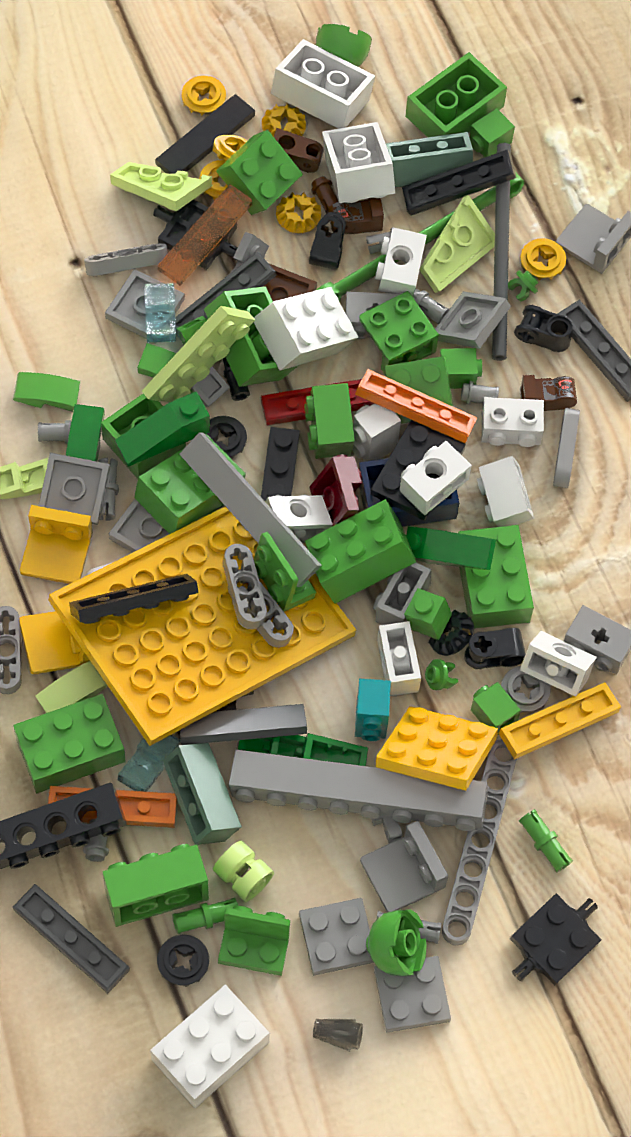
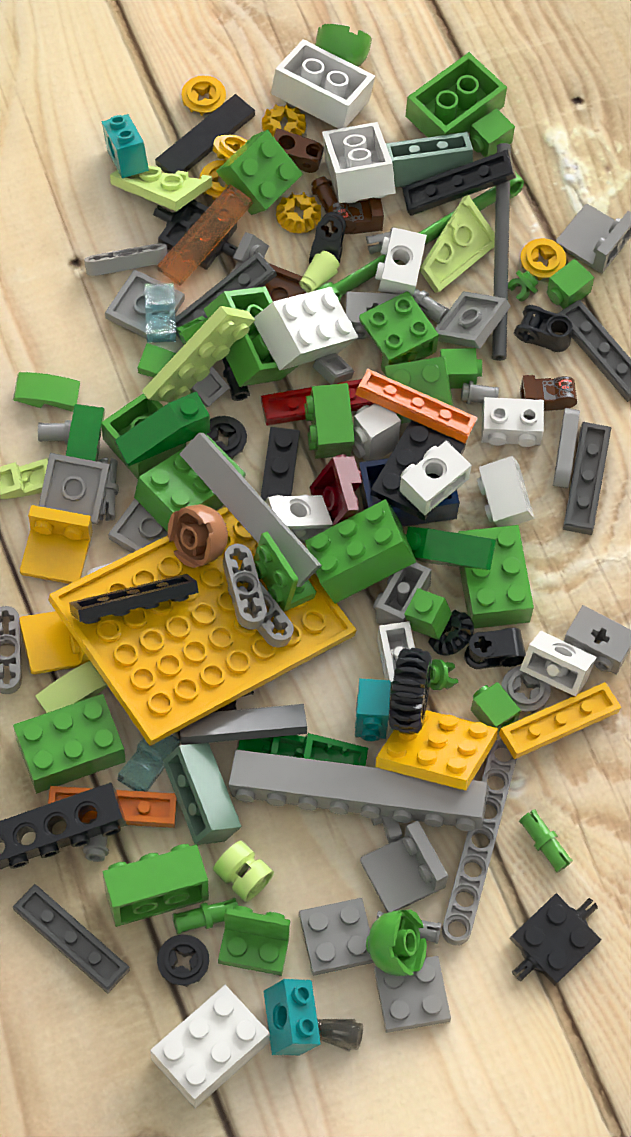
(125, 145): none -> teal brick
(197, 534): none -> nougat cylinder
(291, 1017): none -> teal brick
(319, 271): none -> yellowish green cone
(333, 368): none -> light grey tile
(410, 690): none -> black gear
(570, 284): none -> bright green brick
(587, 478): none -> dark grey tile

